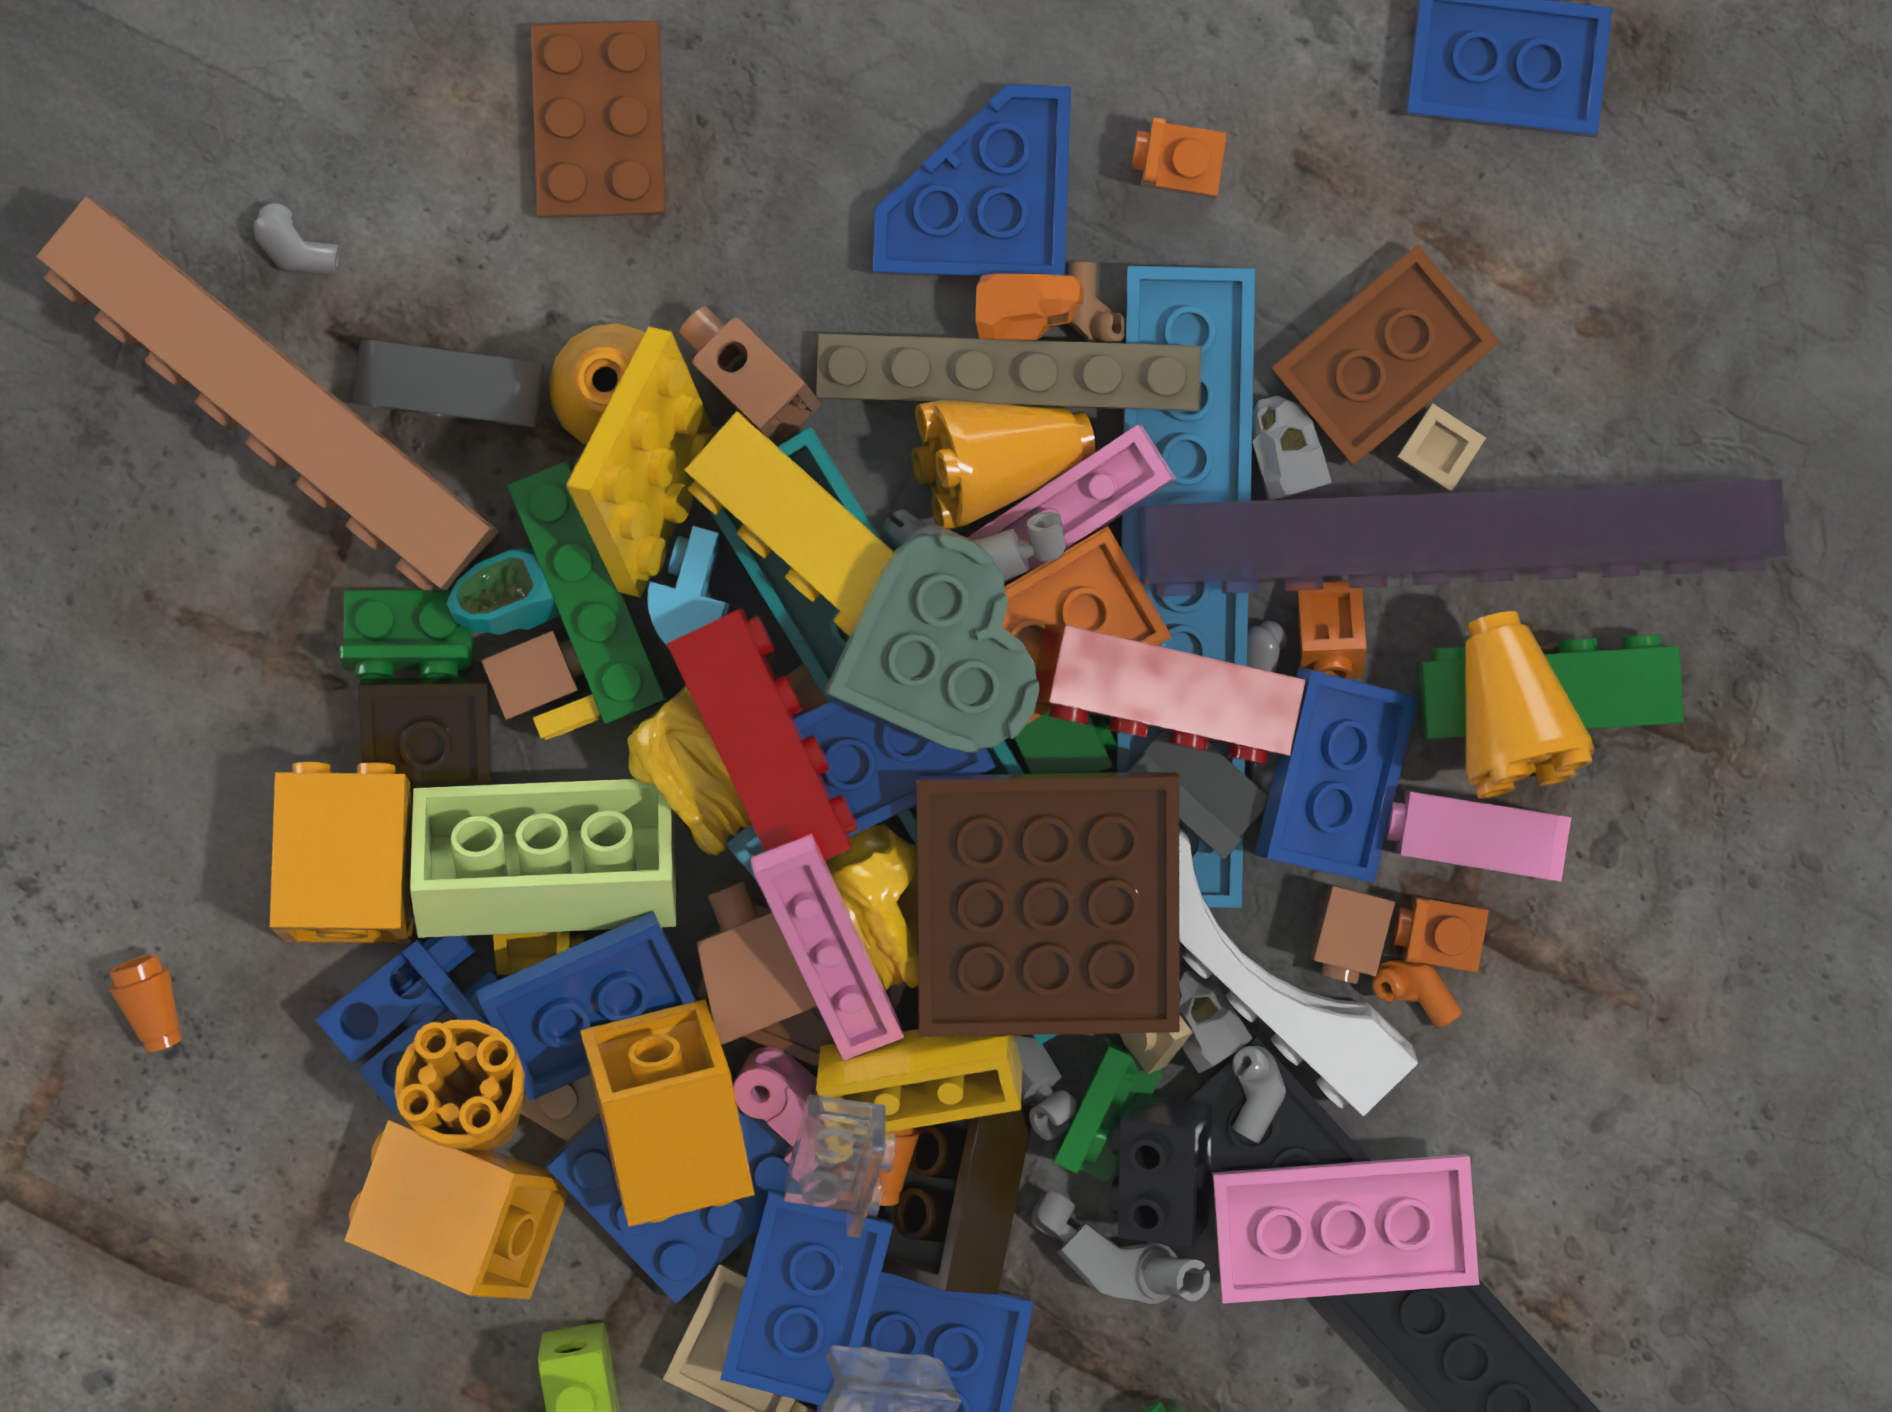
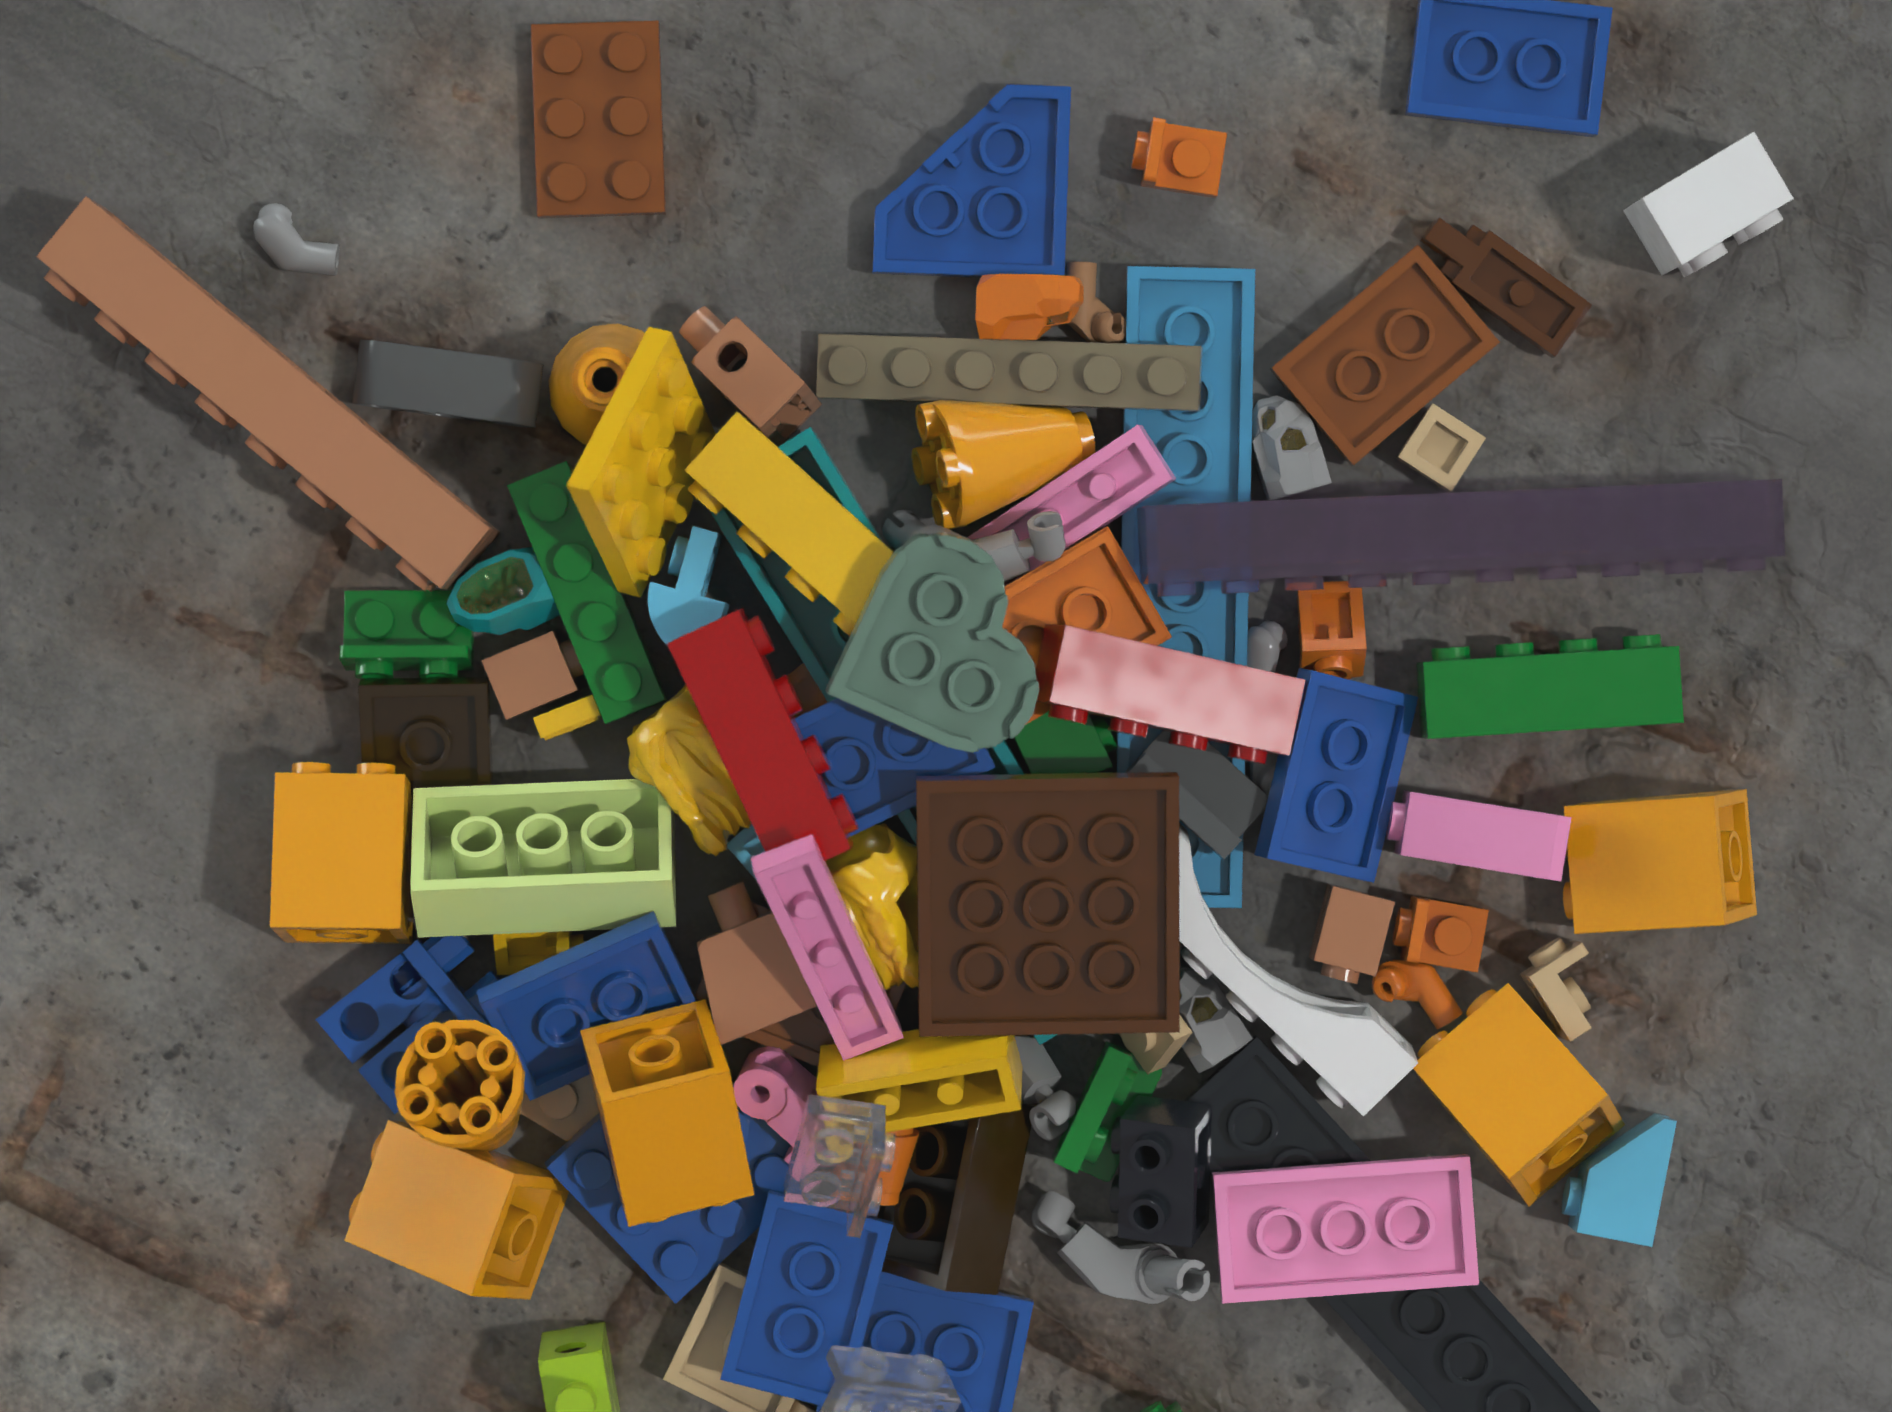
(147, 1000): orange cone -> none
(1262, 1088): light grey arm -> none
(1508, 285): none -> reddish brown hinge
(1517, 711): light orange cone -> none
(1517, 1092): none -> light orange slope
(1560, 1000): none -> tan bracket
(1622, 1184): none -> medium azure slope
(1659, 862): none -> light orange slope
(1701, 208): none -> white brick

